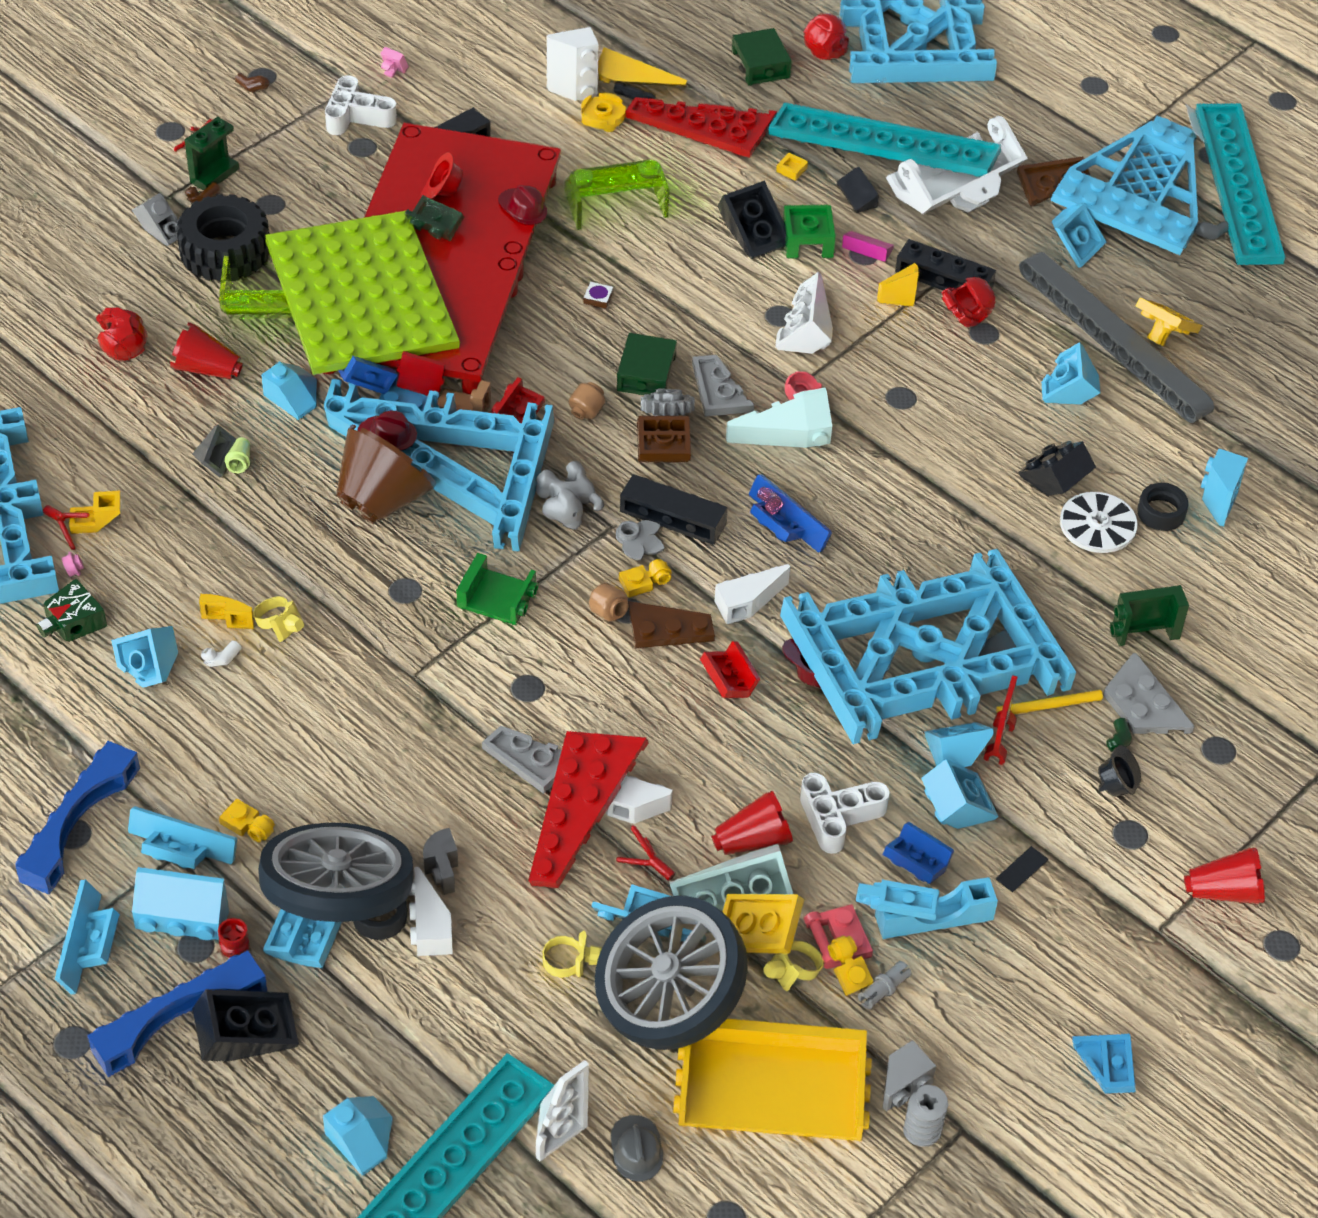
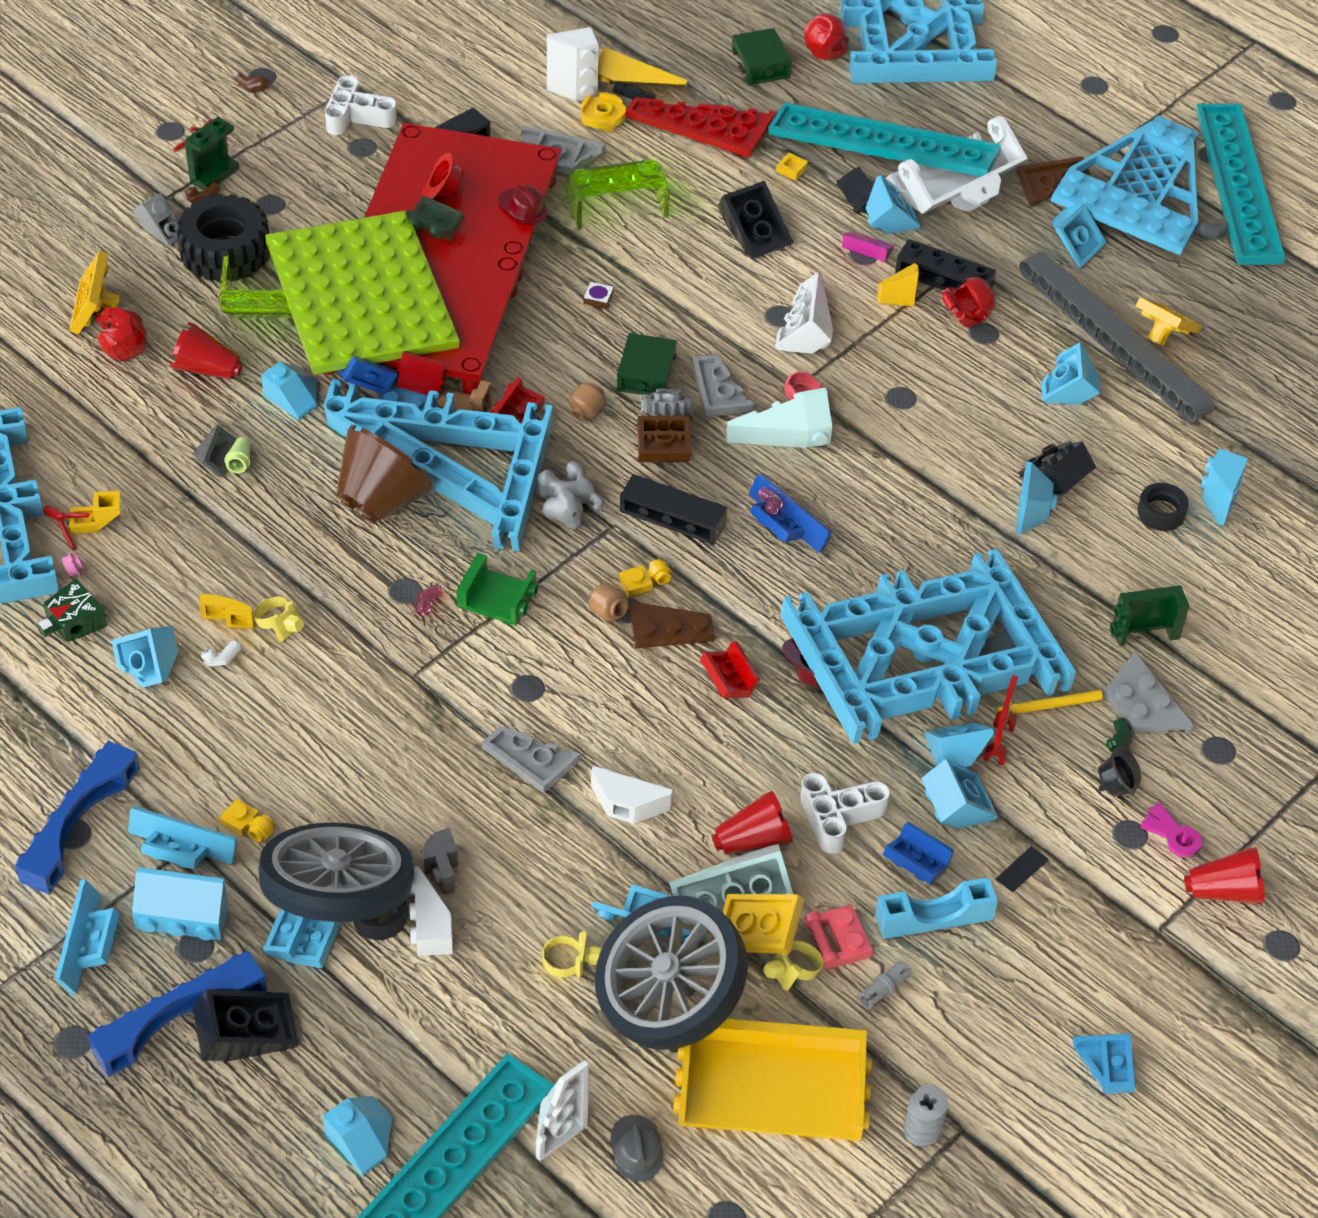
(92, 293): none -> yellow plate
(233, 937): red wheel -> none
(393, 62): bright pink tile -> none
(393, 428): dark red piece -> none
(424, 599): none -> clear pink arm
(574, 150): none -> light grey wing
(581, 793): red wing -> none
(639, 538): light grey plate -> none
(654, 861): red plant -> none
(748, 594): white slope -> none
(809, 226): green panel -> none
(853, 972): yellow plate -> none
(889, 210): none -> medium azure slope
(900, 898): medium azure hinge -> none
(906, 1072): light grey slope -> none
(1035, 499): none -> medium azure slope
(1081, 527): white piece -> none
(1180, 839): none -> dark pink piece
(1194, 122): white sticker -> none

